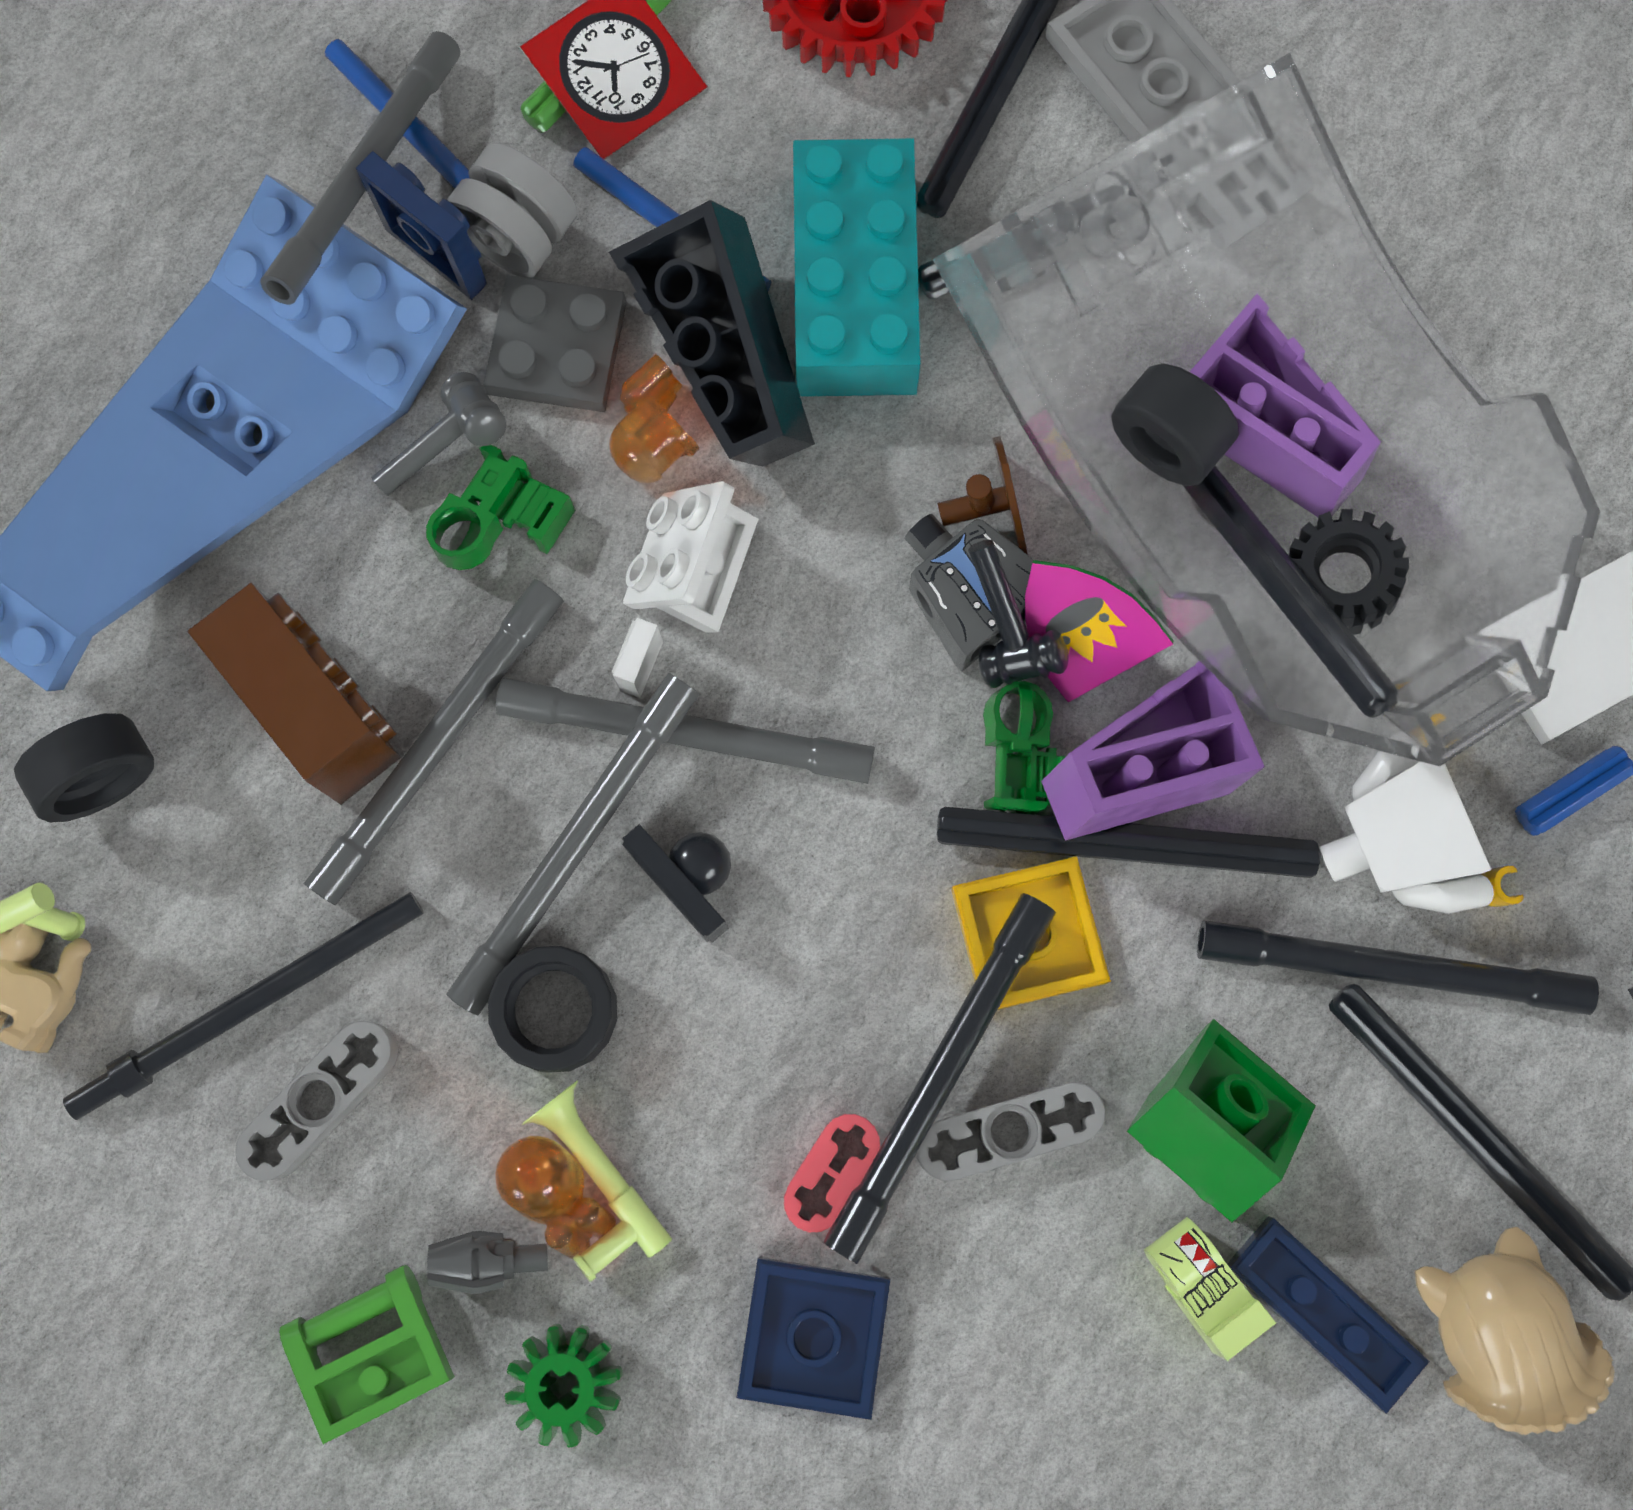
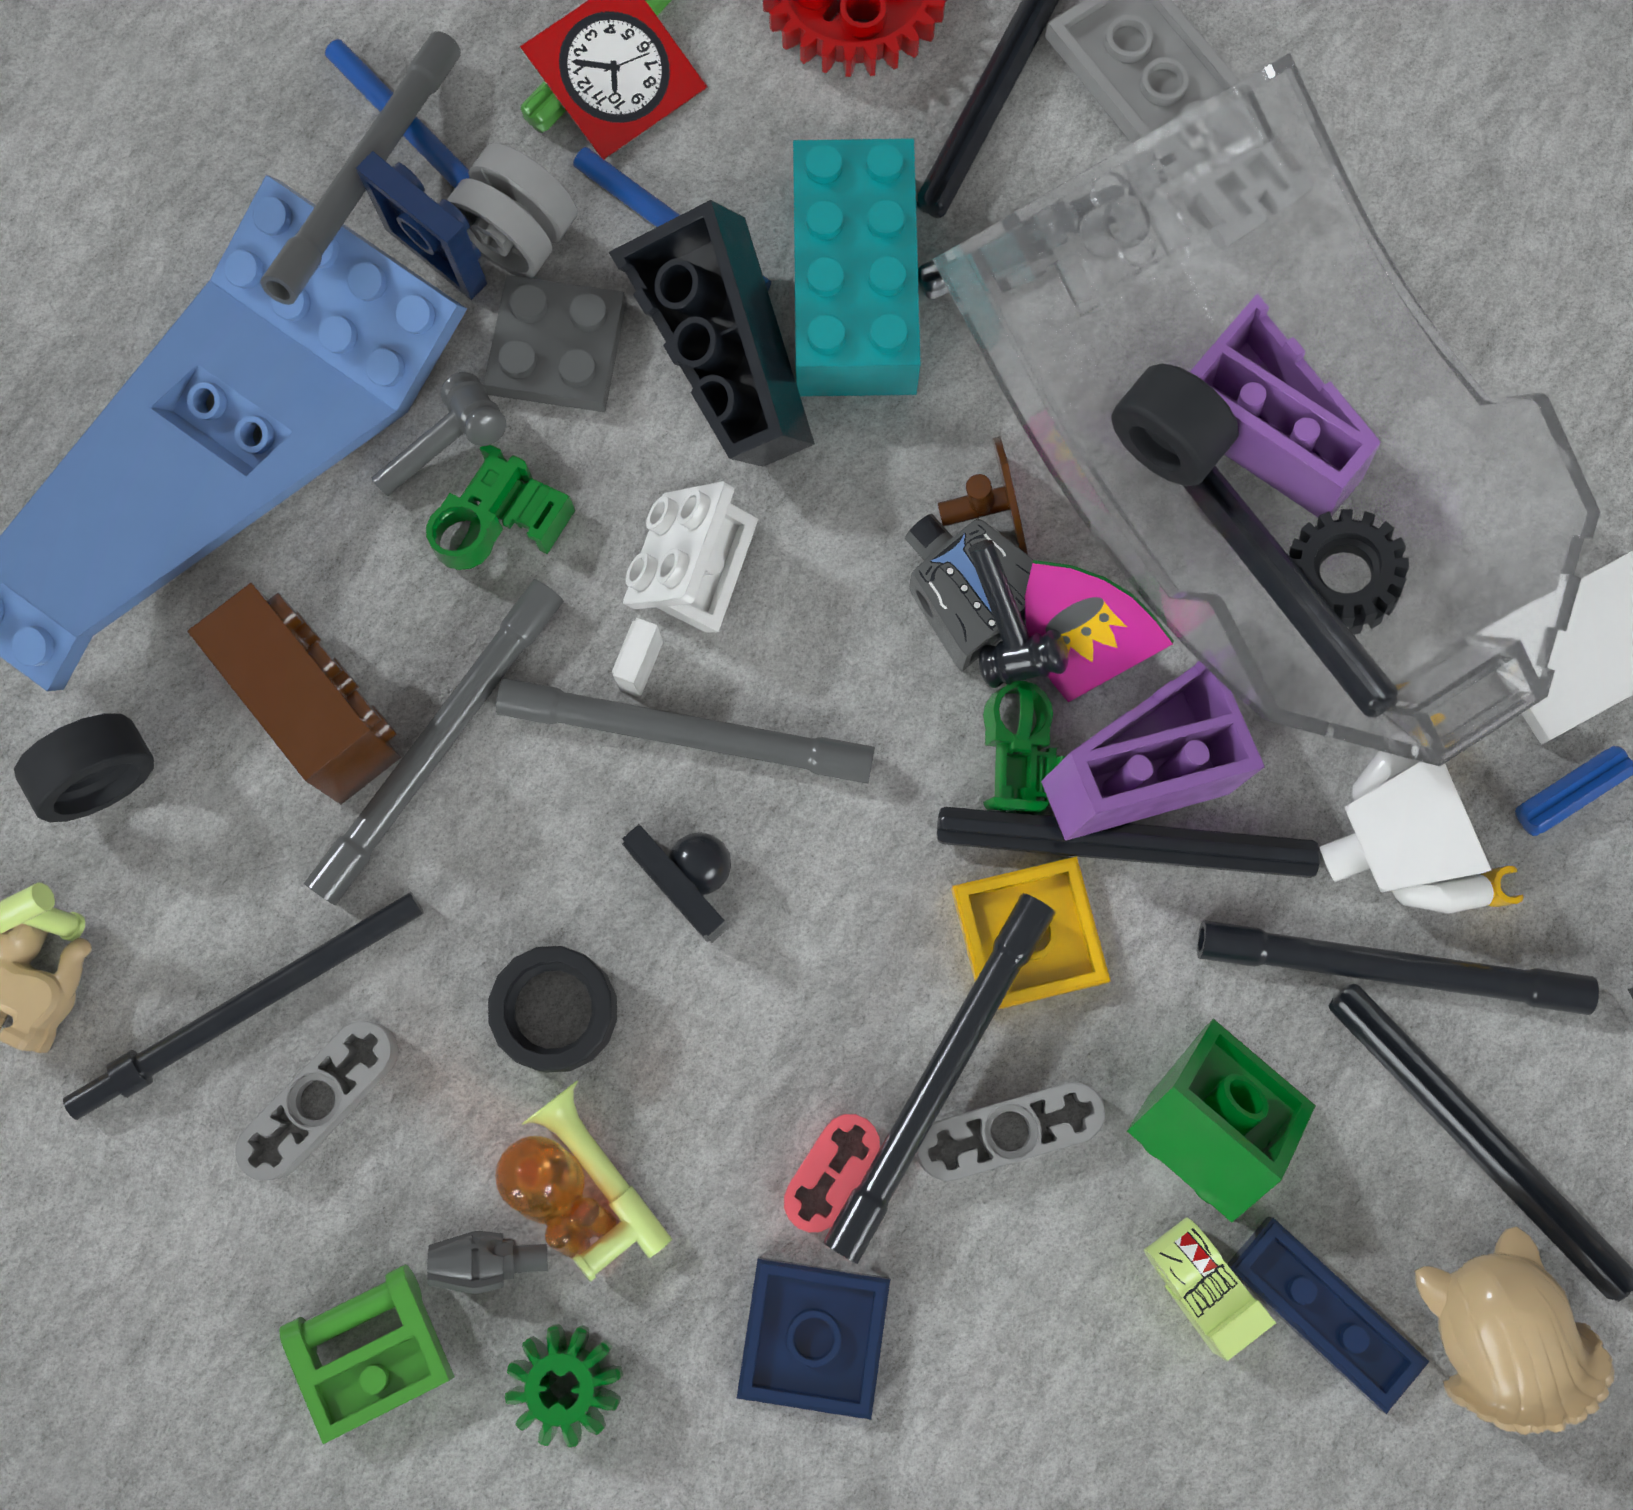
(648, 436): clear orange piece -> none
(652, 729): dark grey piece -> none

